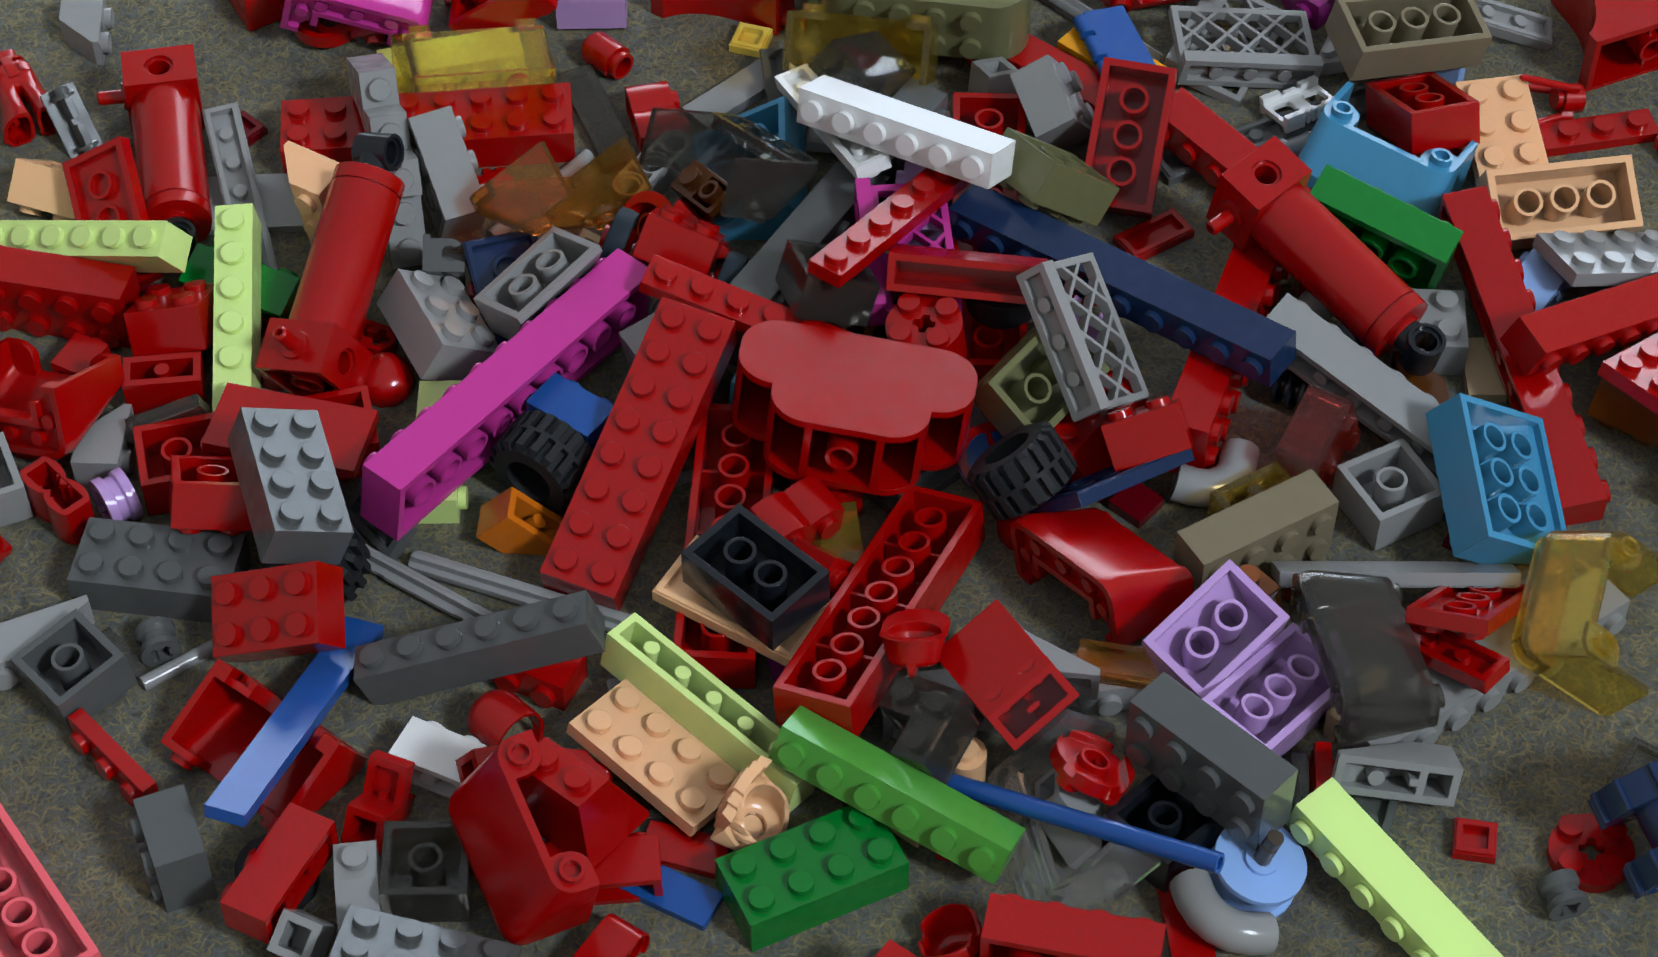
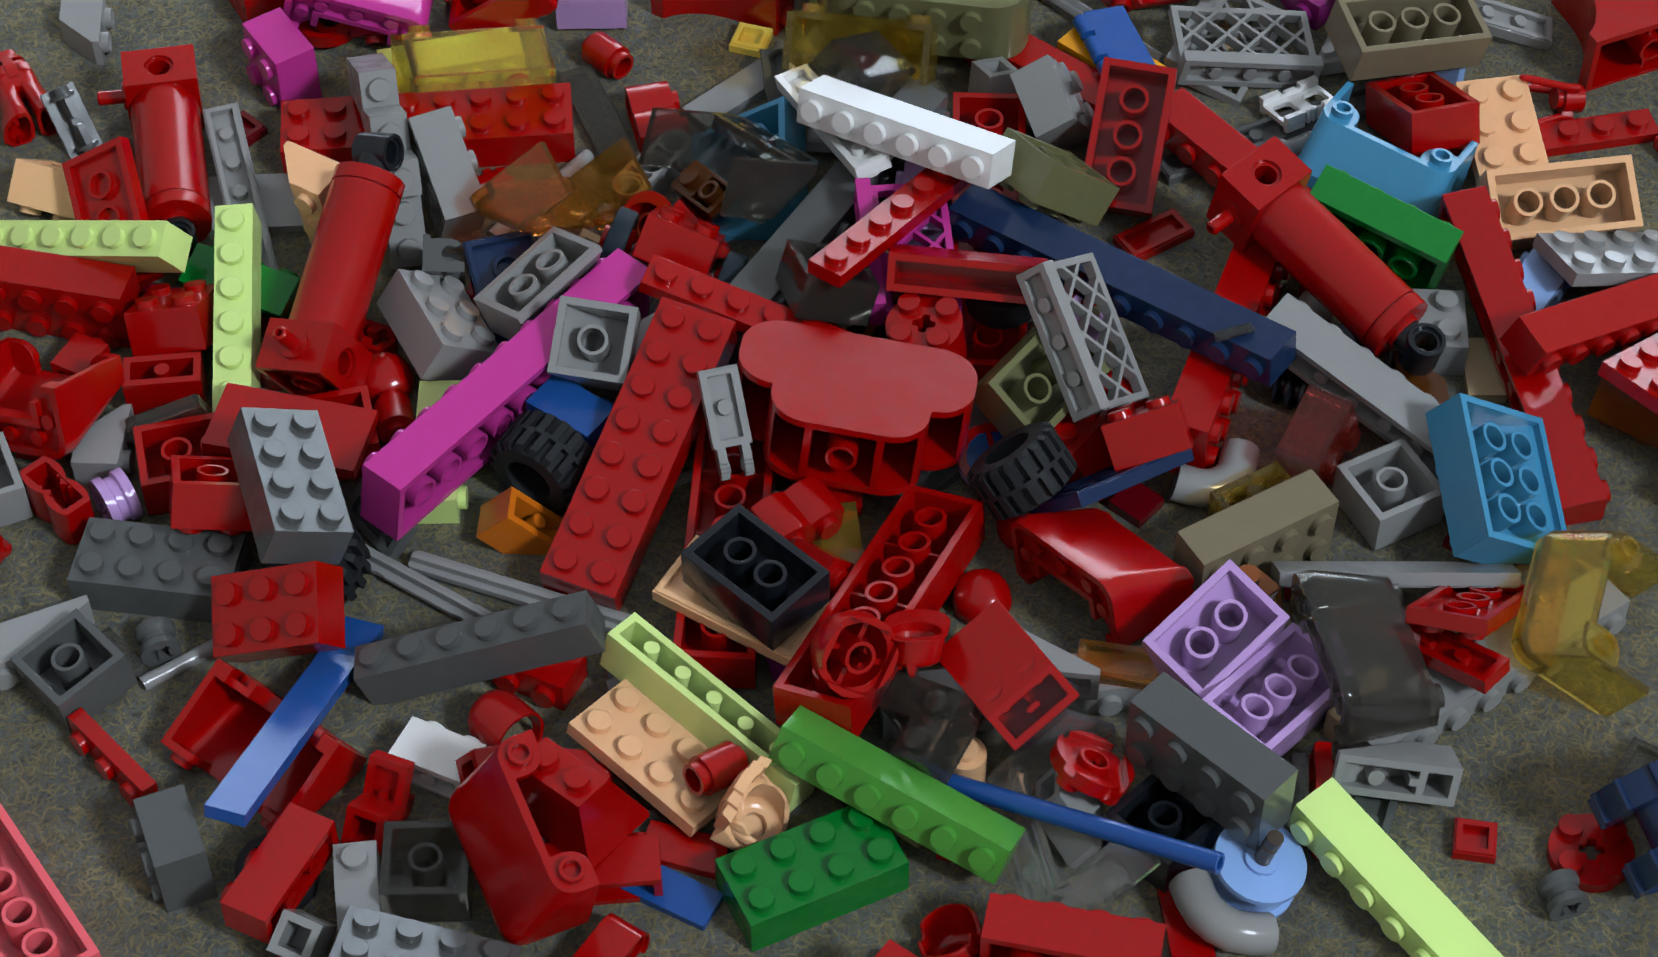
(280, 58): none -> dark pink brick
(394, 413): none -> red brick
(594, 342): none -> light grey slope
(714, 768): none -> red brick
(726, 417): none -> light grey hinge
(853, 653): none -> red cylinder
(977, 591): none -> red hair
(1232, 332): none -> dark grey leg

